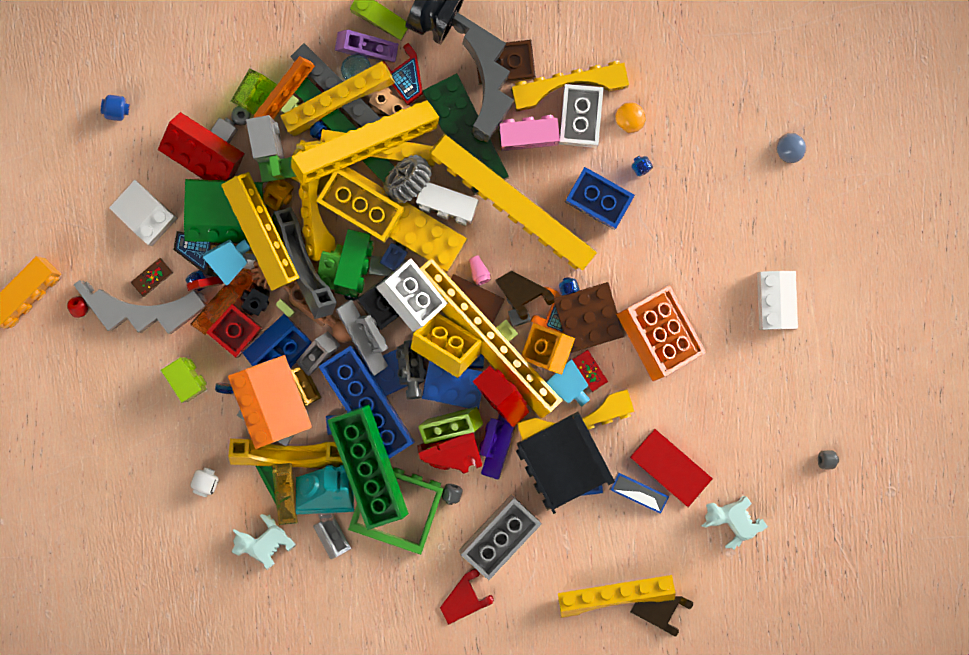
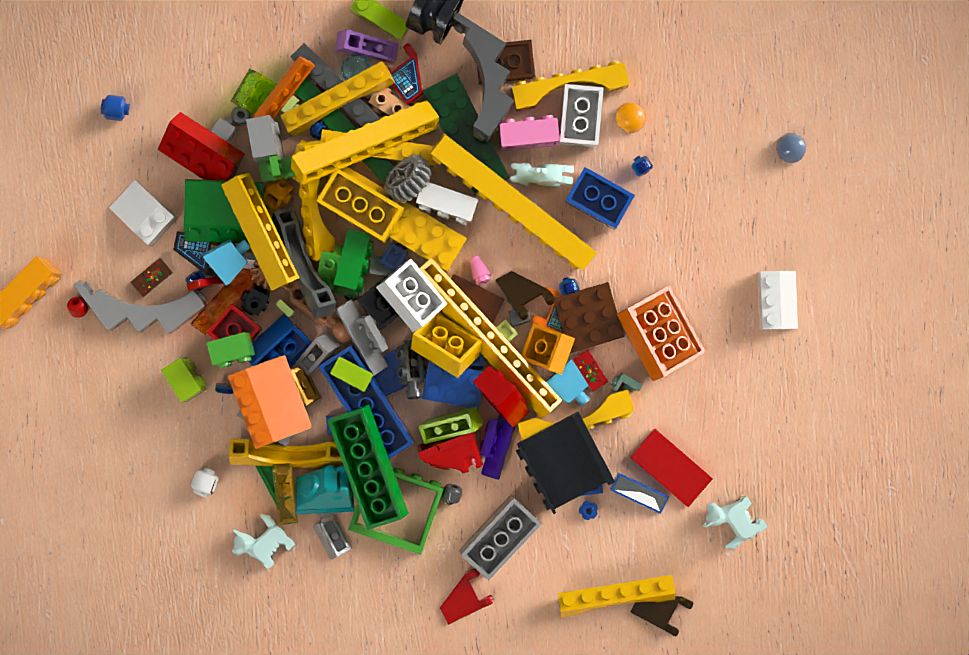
(230, 349): none -> bright green brick
(351, 374): none -> lime tile
(542, 175): none -> light aqua animal
(593, 510): none -> blue plate
(630, 383): none -> sand green bracket
(828, 459): dark grey piece -> none

